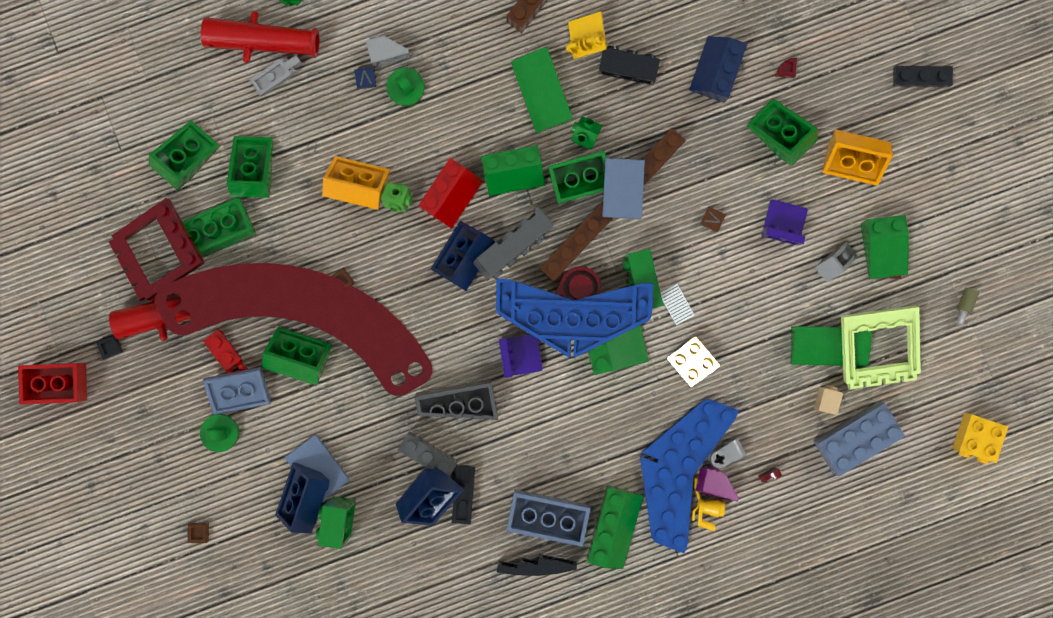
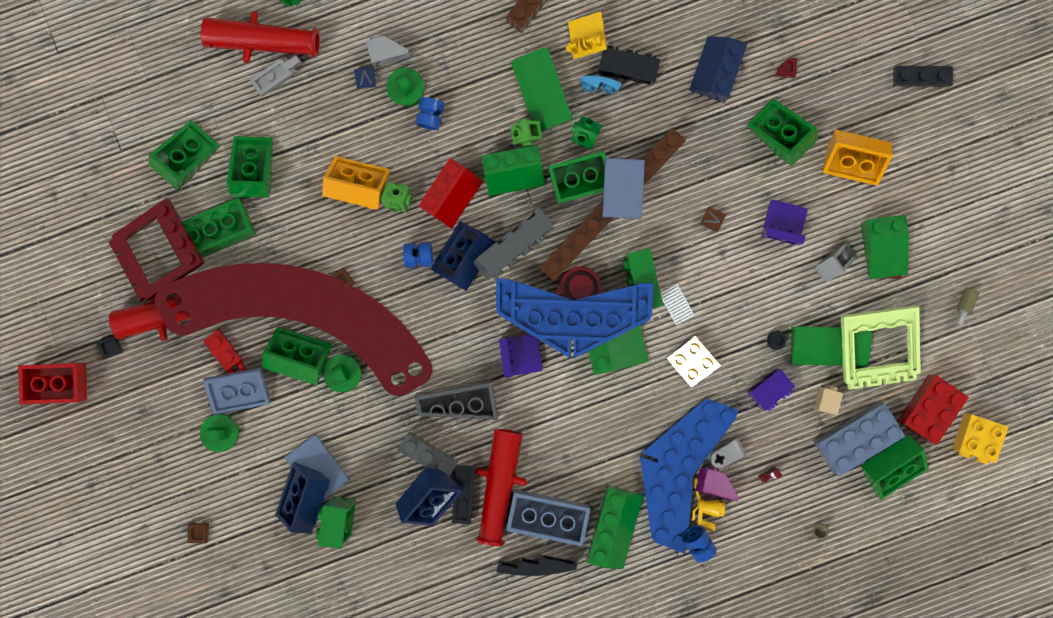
(342, 373): none -> green tile
(424, 252): none -> blue wheel
(429, 113): none -> blue wheel
(500, 481): none -> red piece
(526, 132): none -> bright green brick
(592, 83): none -> dark azure slope
(699, 543): none -> blue wheel
(771, 389): none -> dark purple brick
(776, 340): none -> black plate
(820, 535): none -> olive hinge
(895, 466): none -> green slope
(932, 409): none -> red brick

